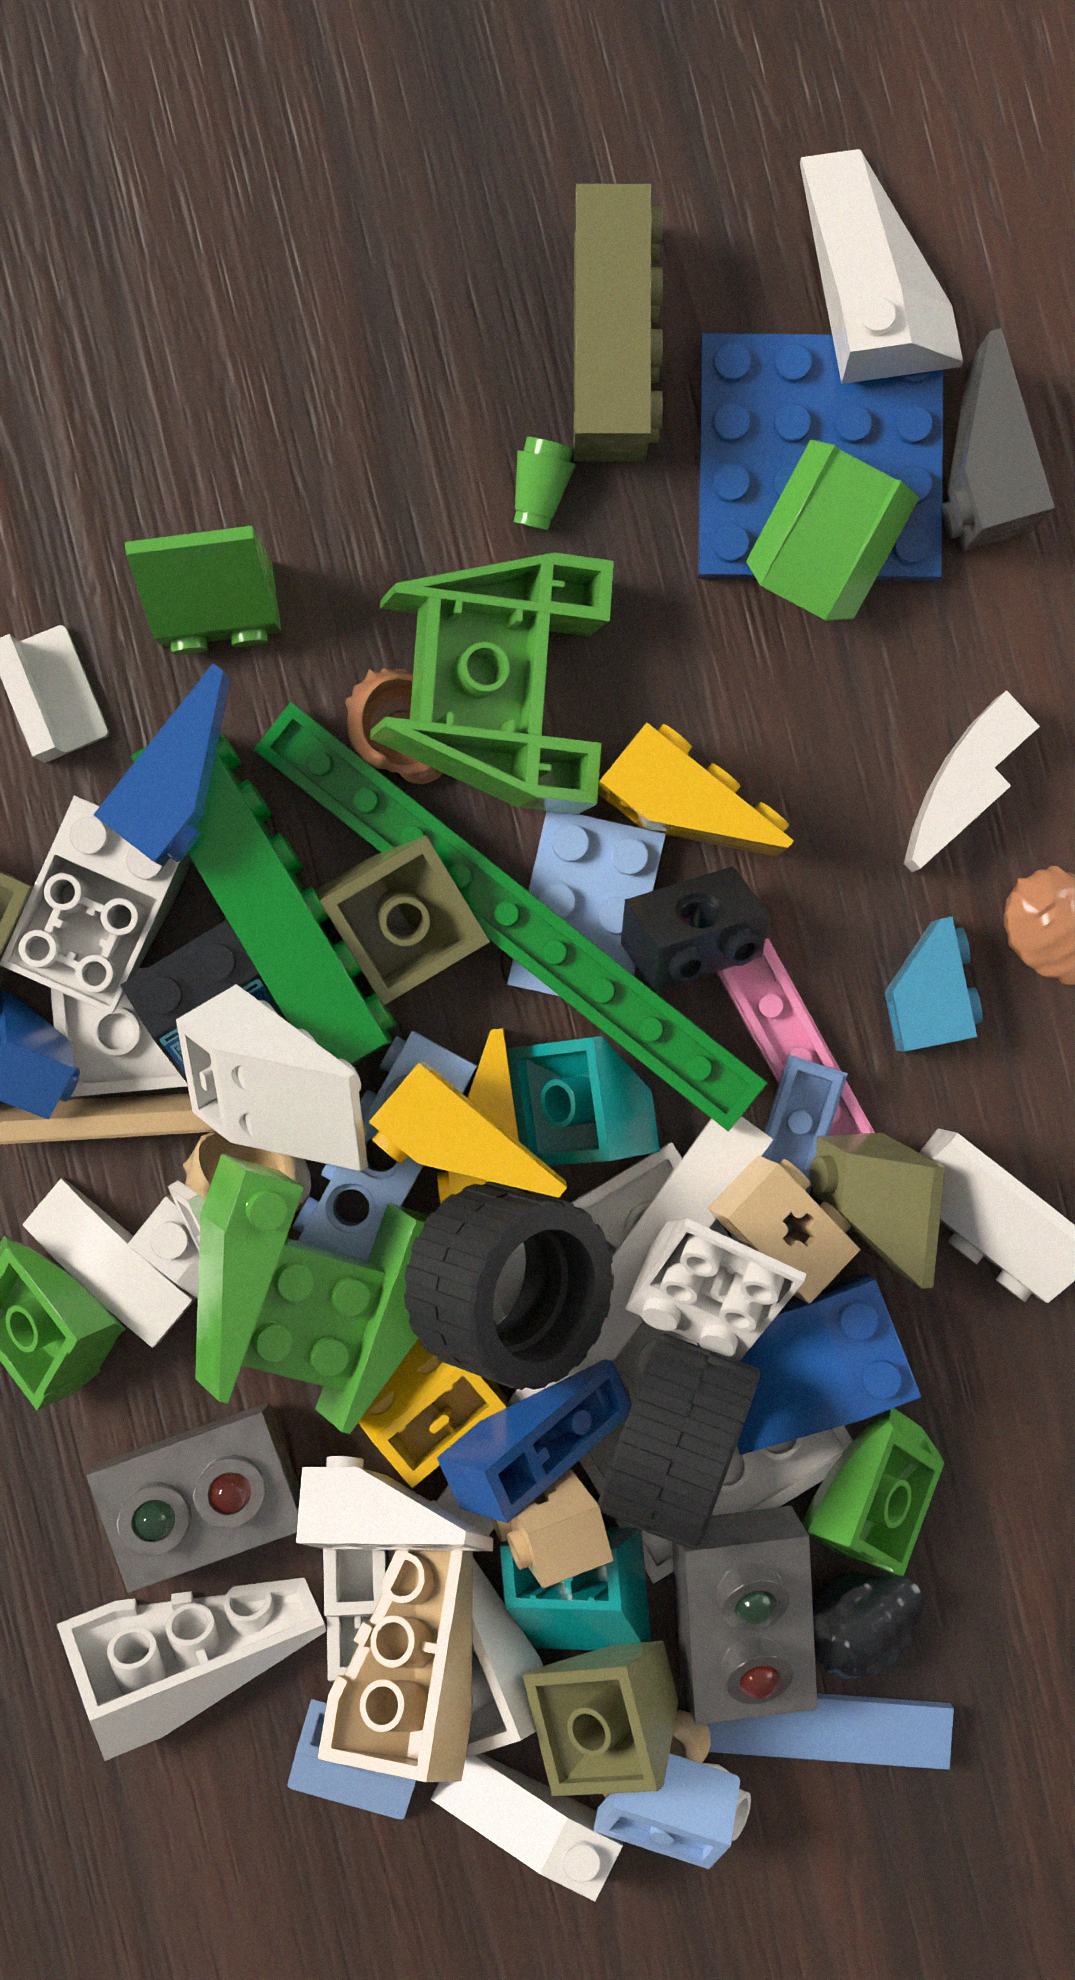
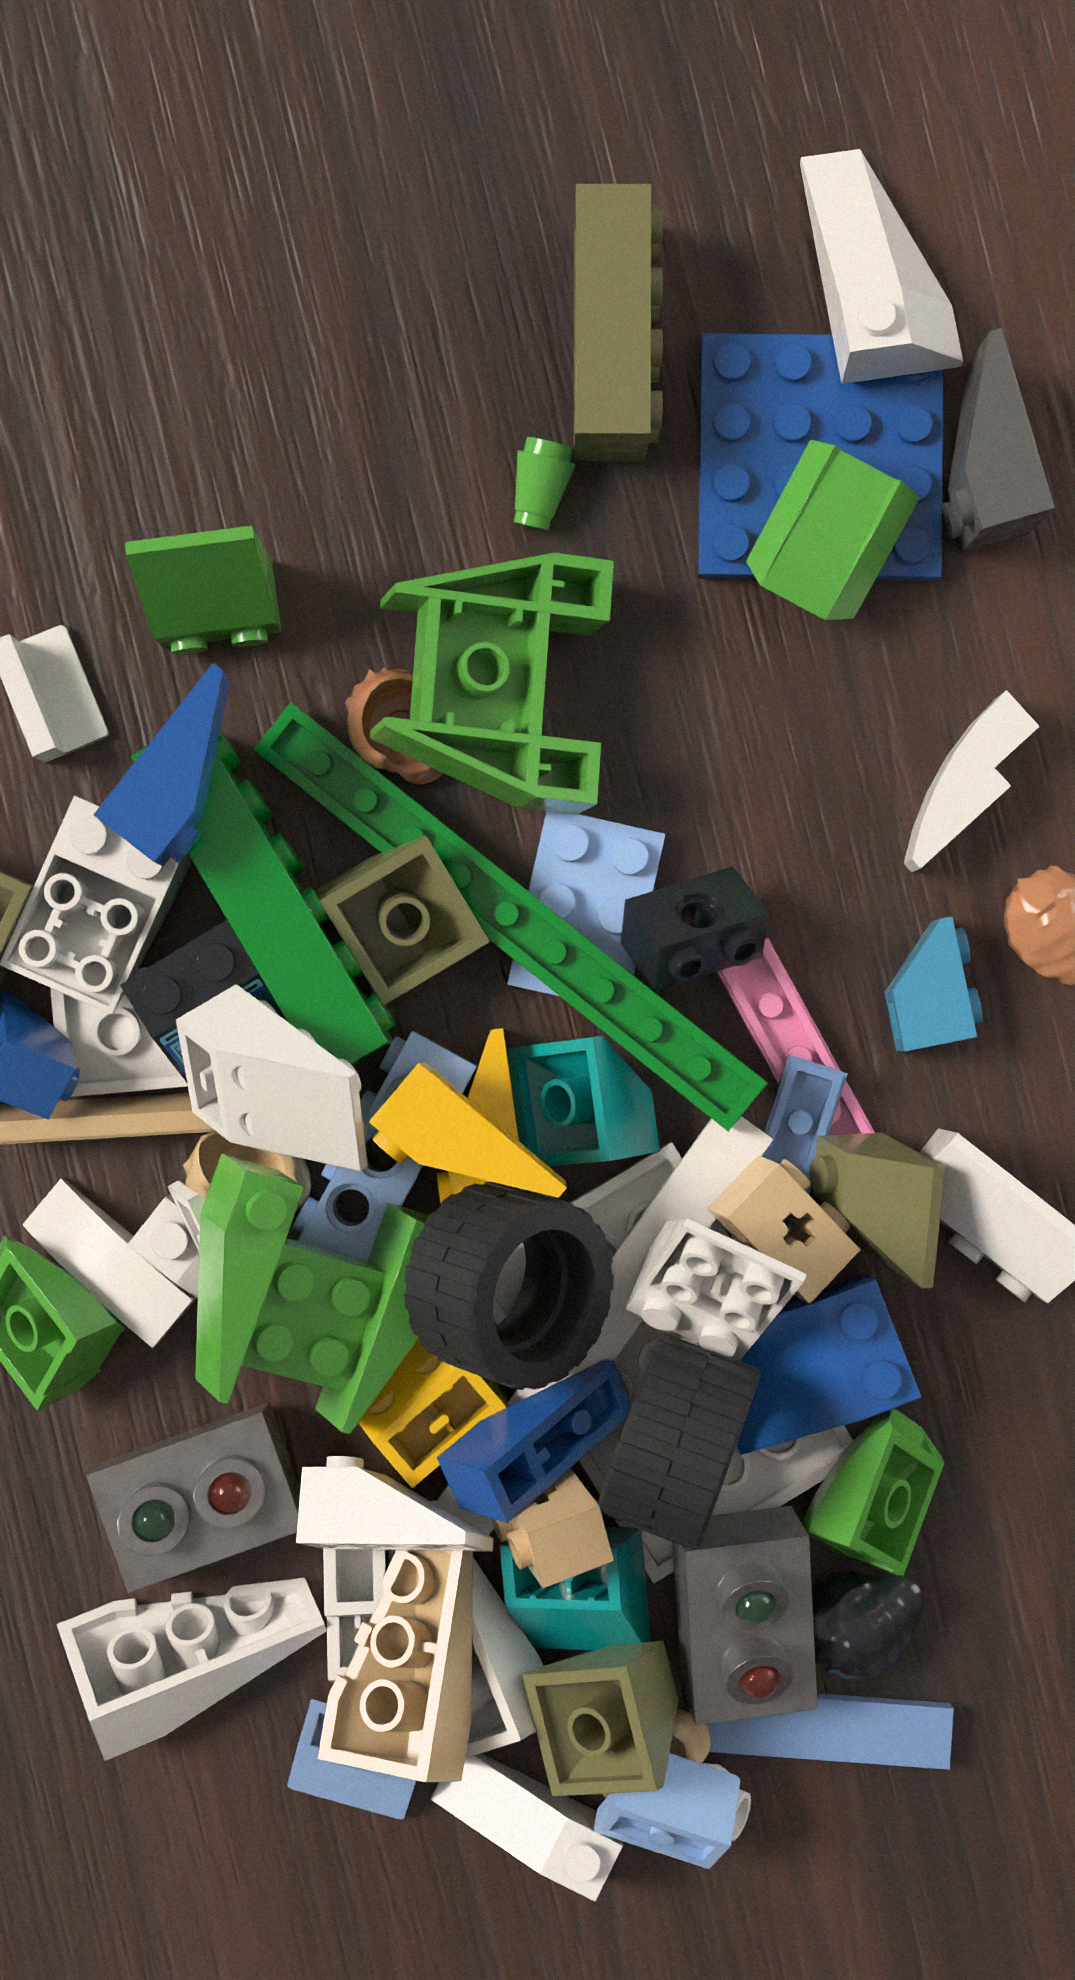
(676, 796): yellow slope -> none

